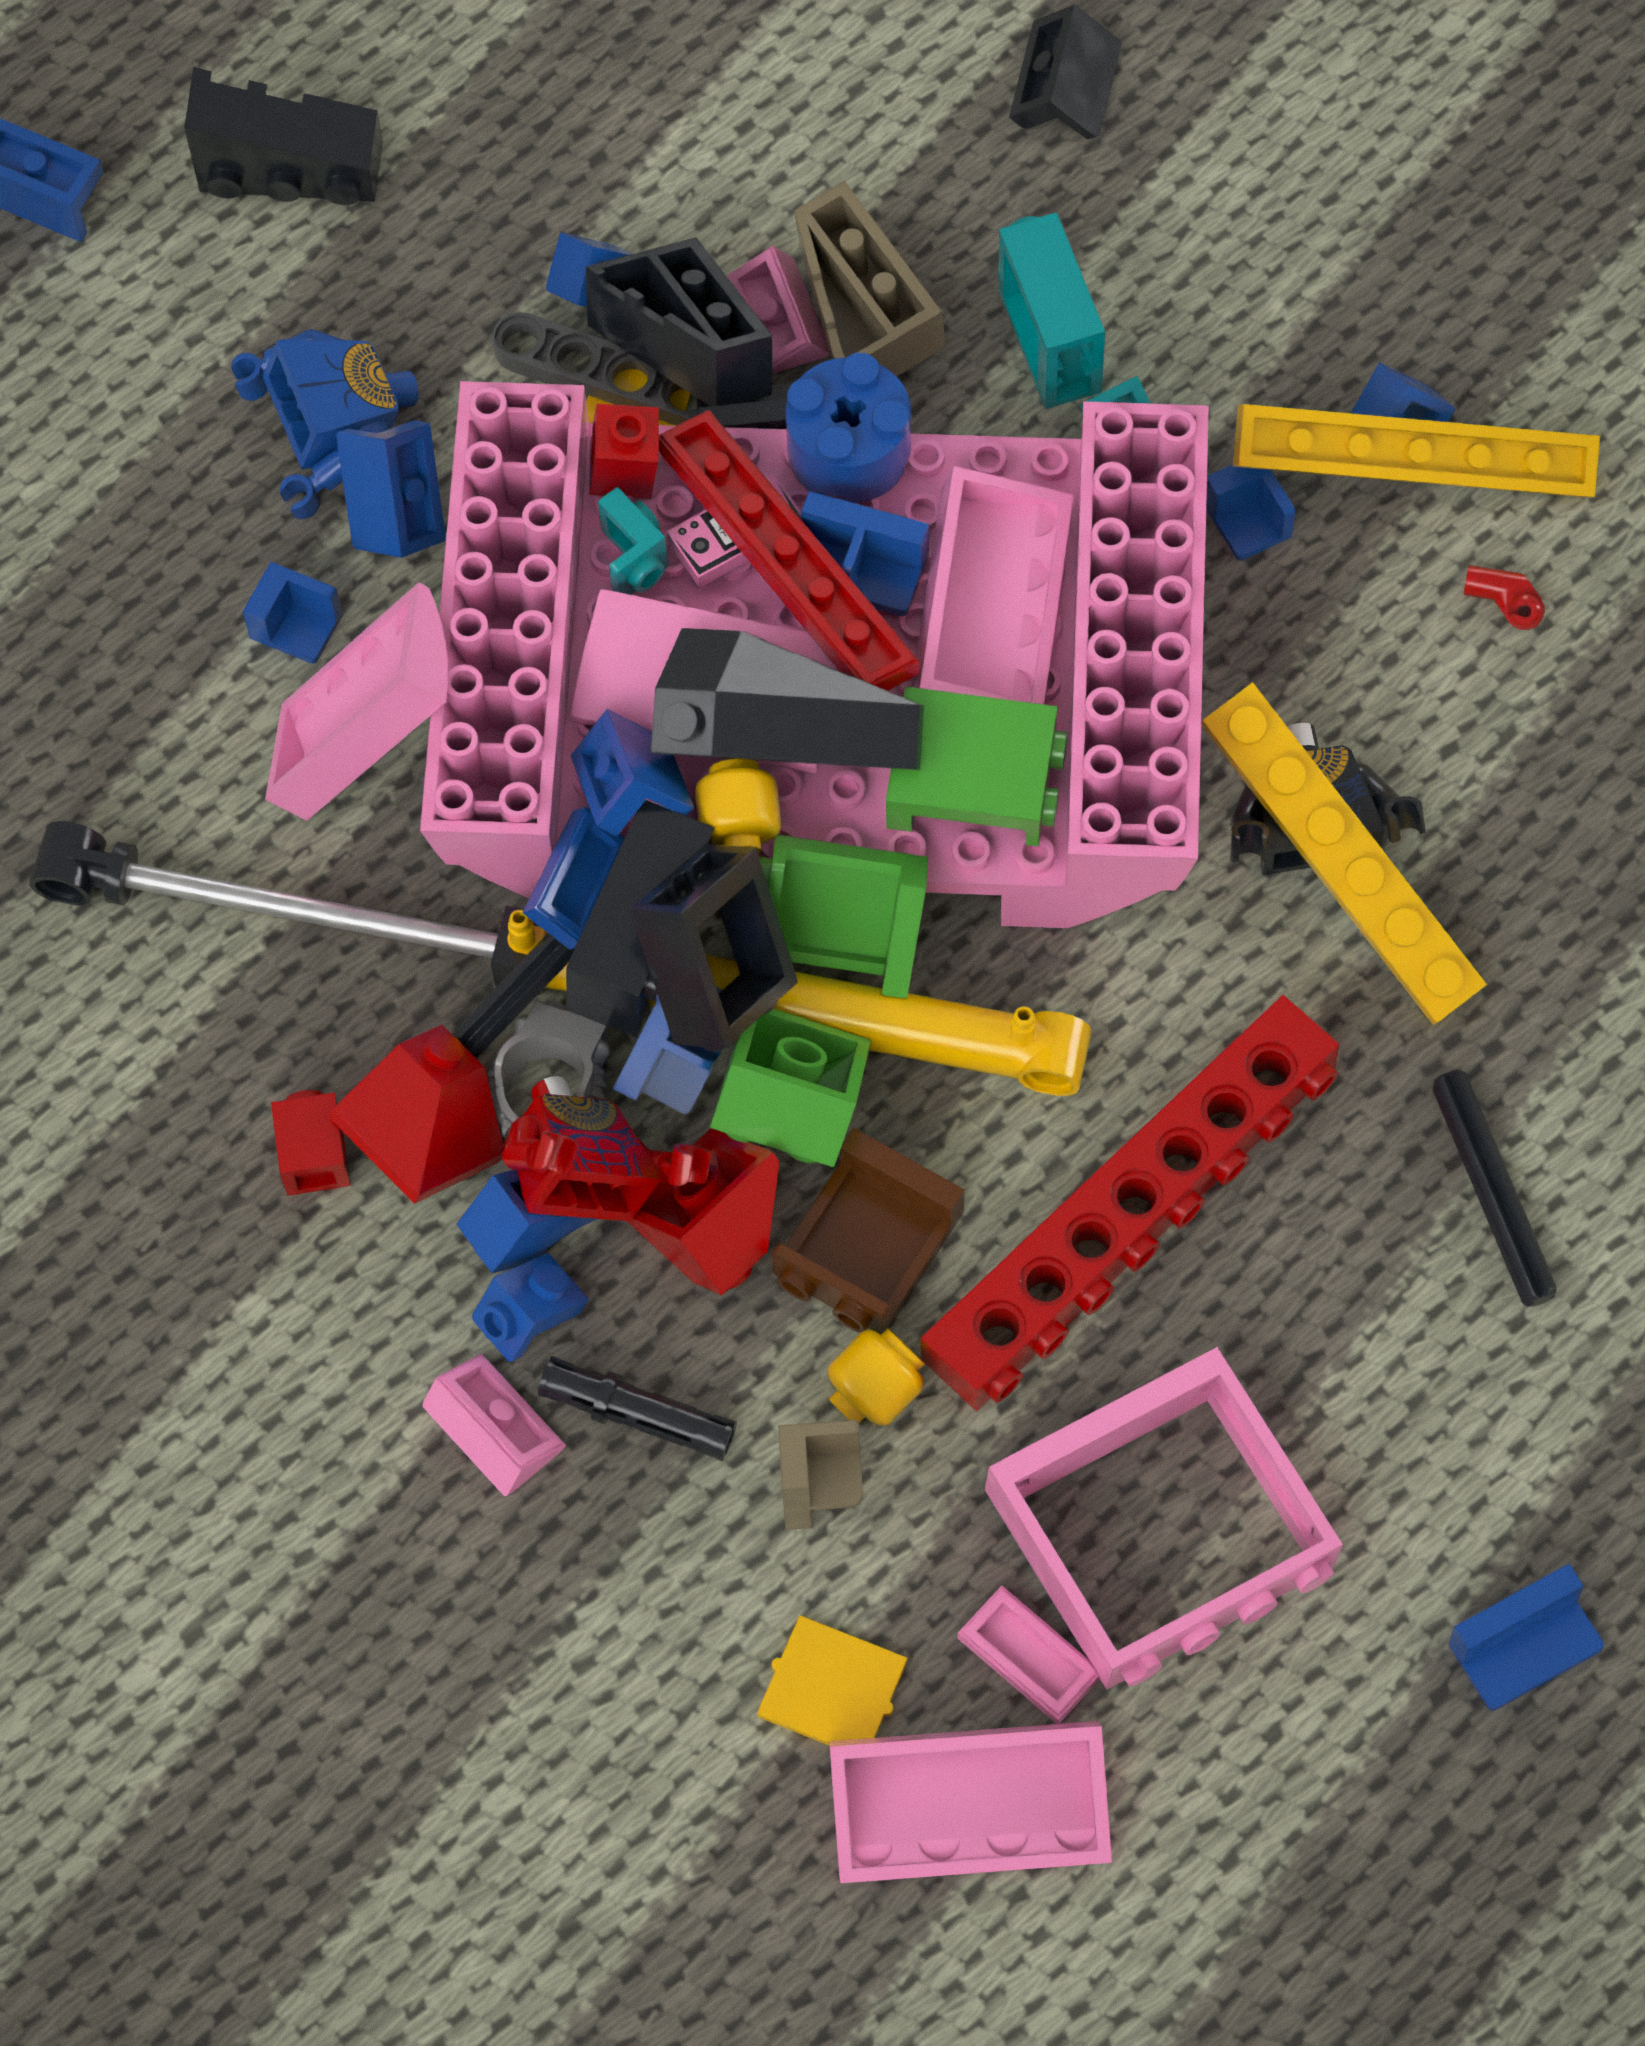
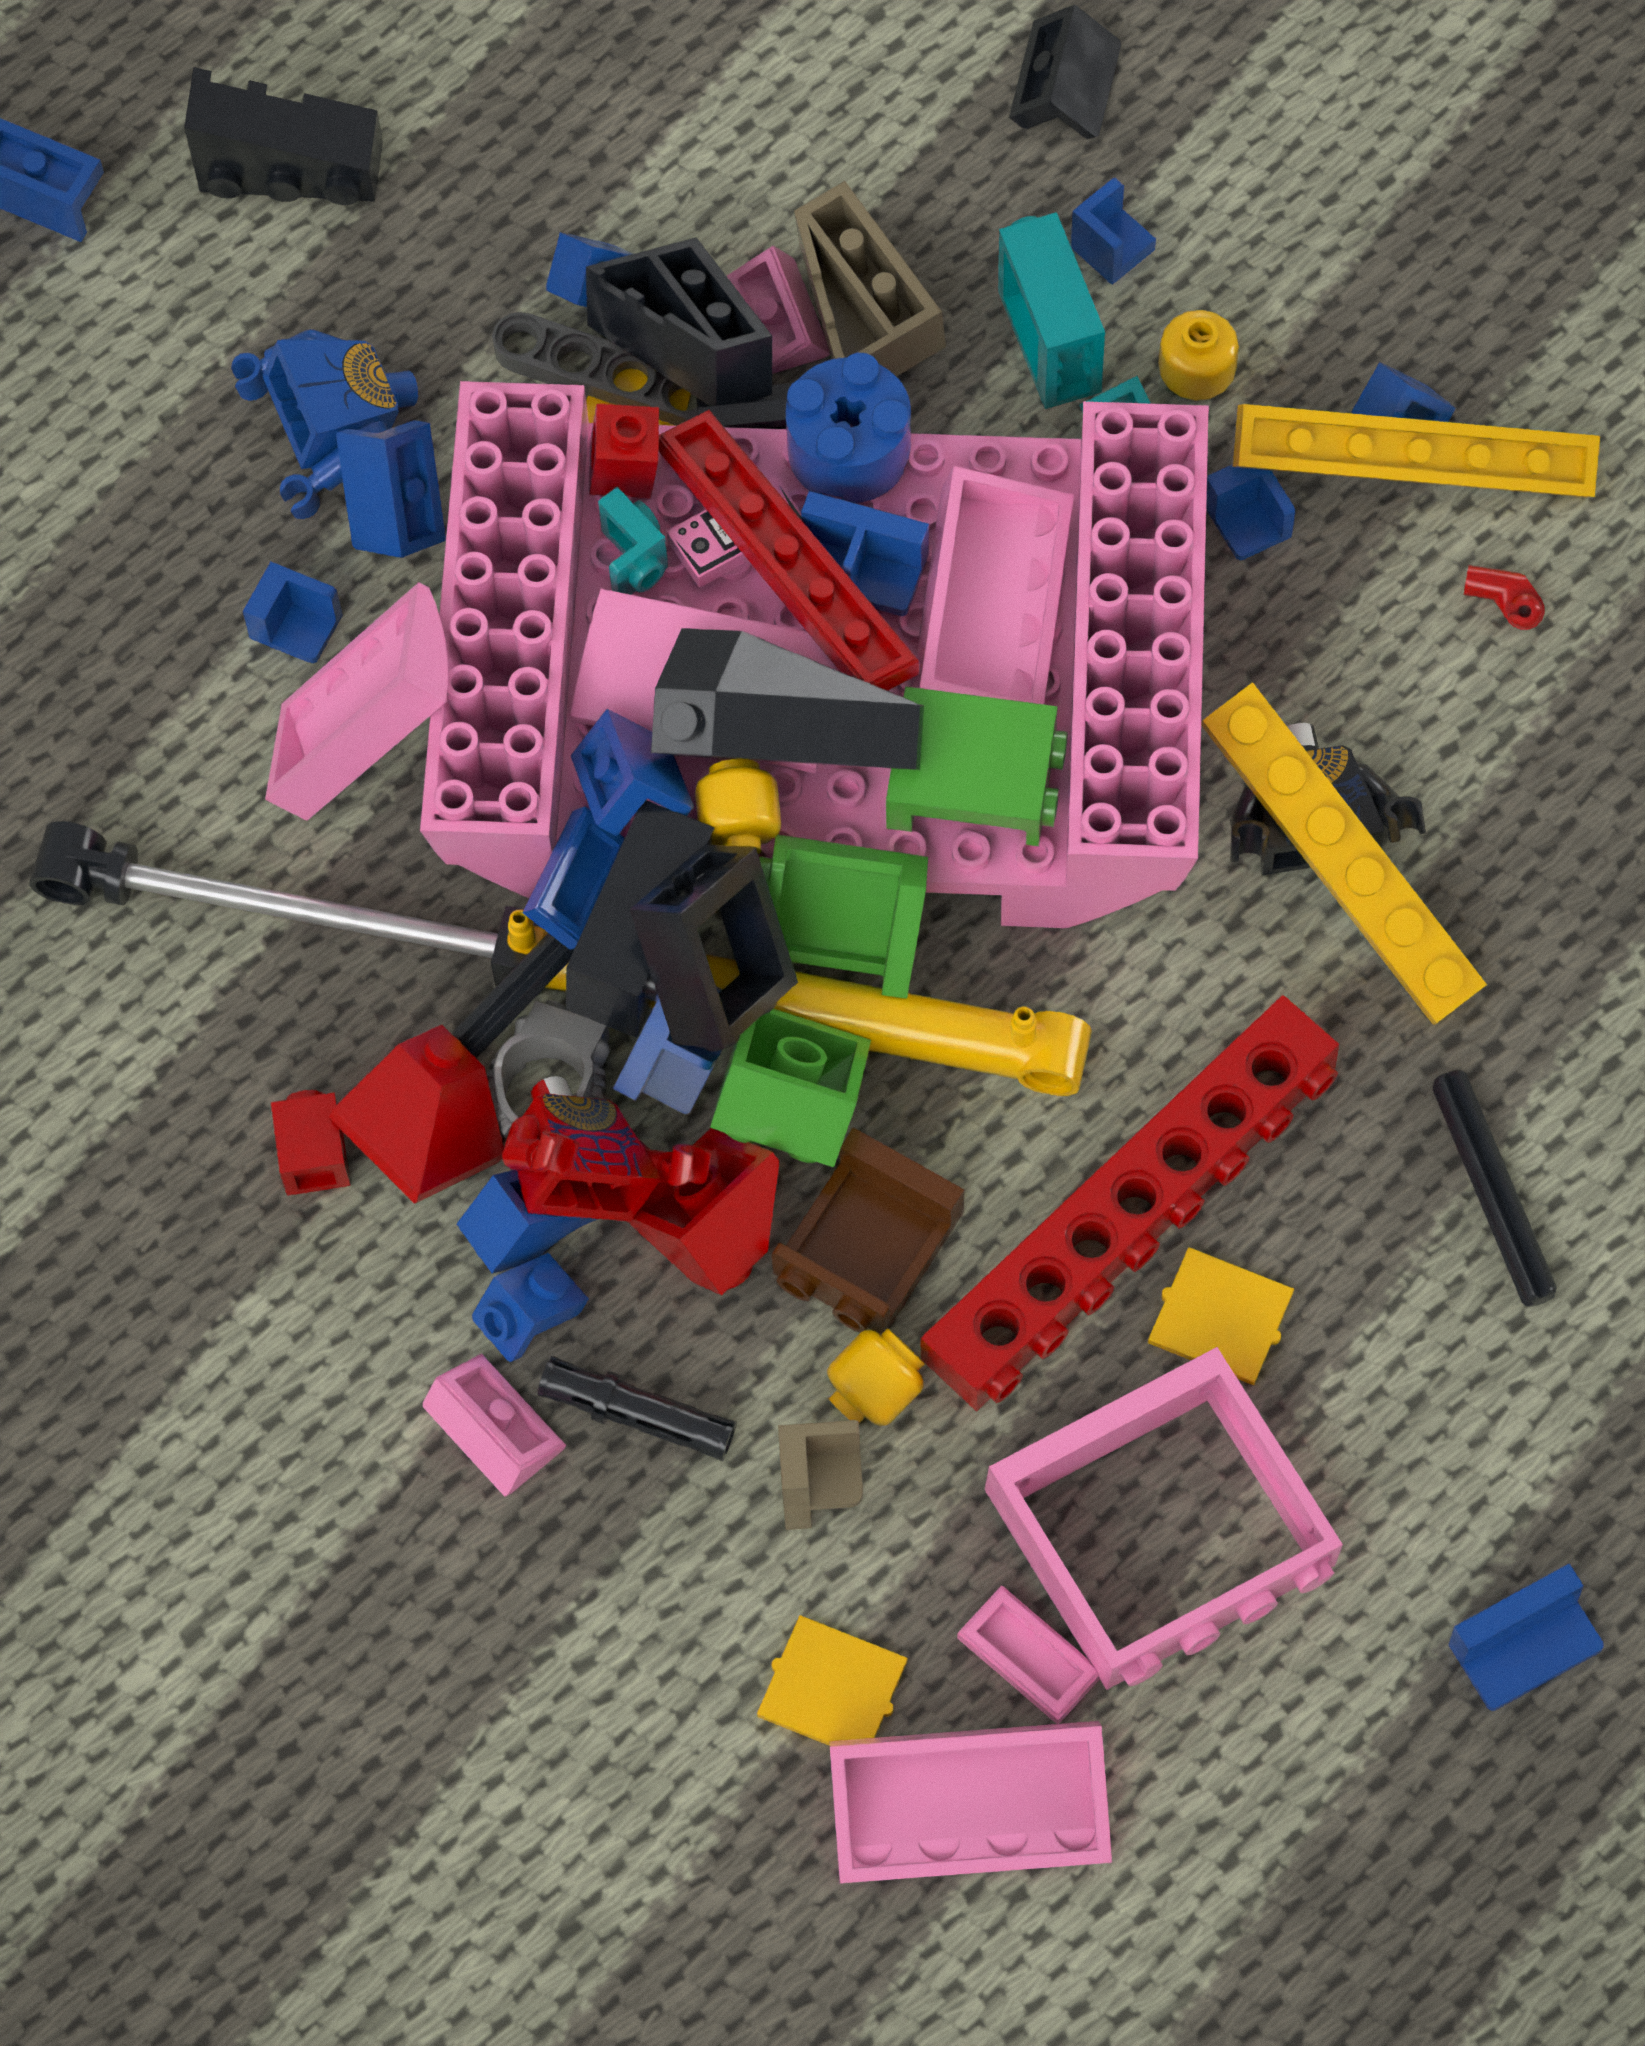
(1108, 234): none -> blue panel
(1198, 355): none -> yellow head
(1221, 1308): none -> yellow piece

